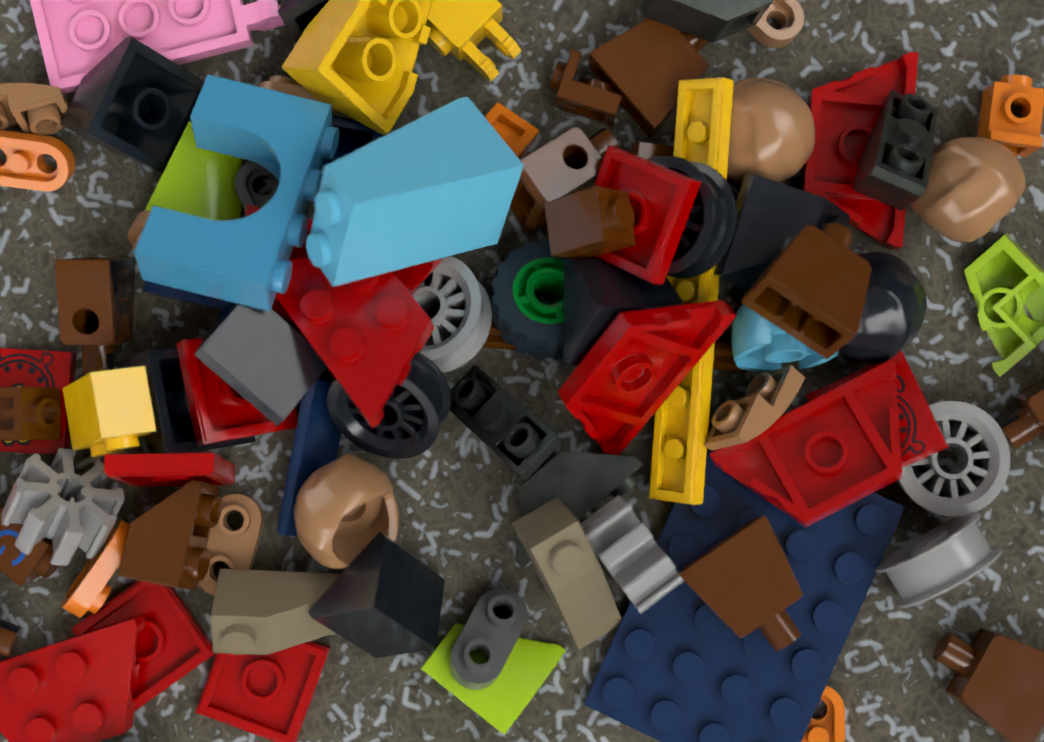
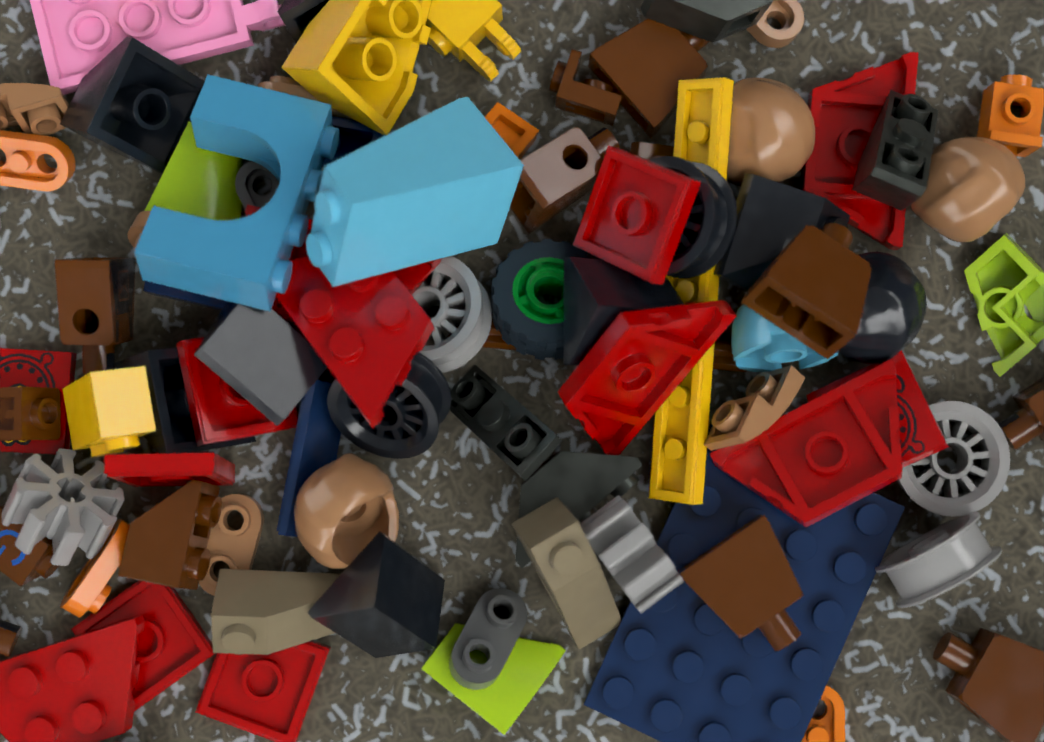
(590, 223): reddish brown brick -> none

